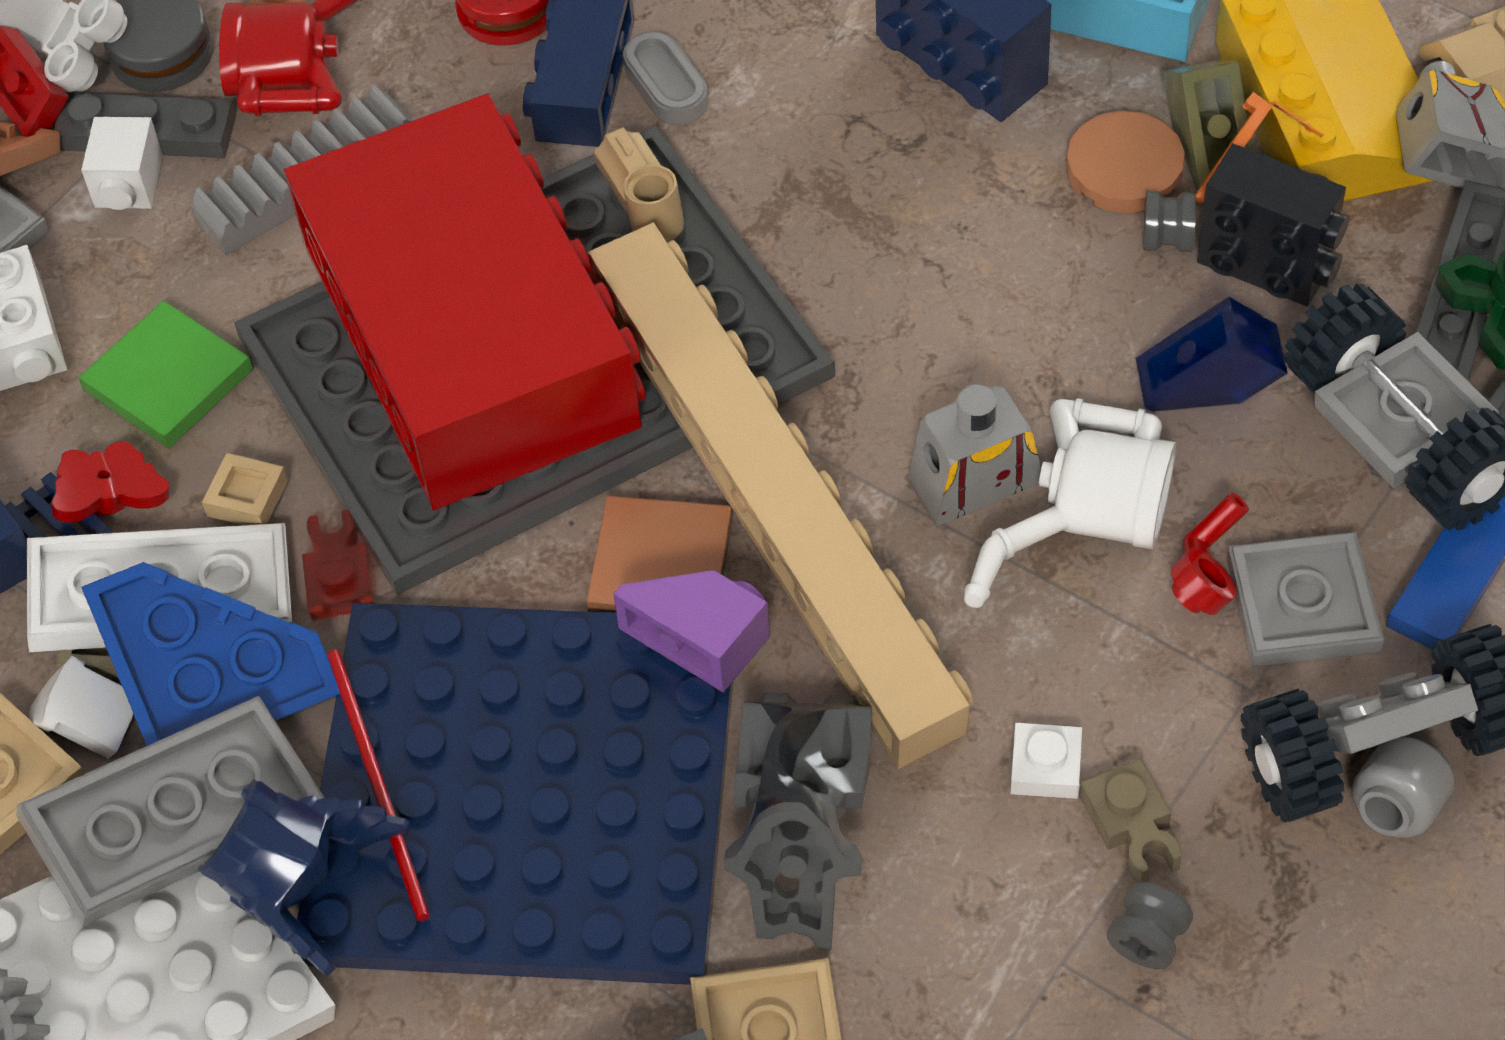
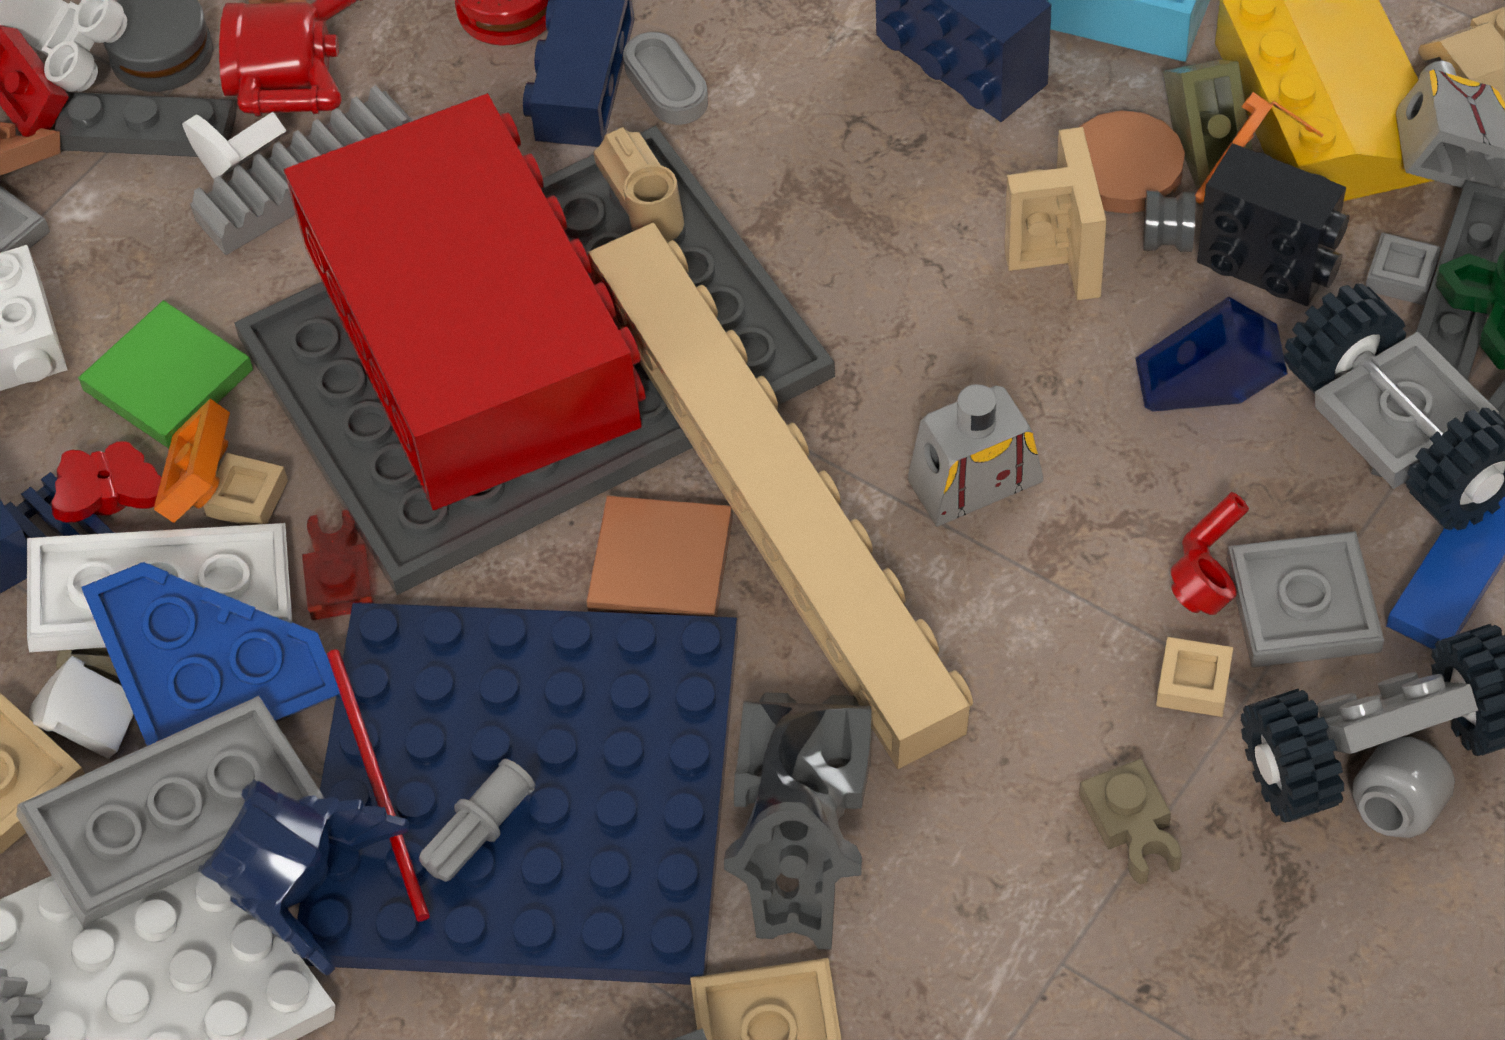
(122, 162): white brick -> none
(192, 462): none -> orange plate
(222, 155): none -> white tile
(476, 820): none -> light grey axle
(697, 622): medium lavender slope -> none
(1046, 760): white plate -> none
(1059, 217): none -> tan bracket
(1098, 484): white piece -> none
(1150, 925): dark grey wheel -> none
(1194, 676): none -> tan plate
(1403, 268): none -> light grey tile

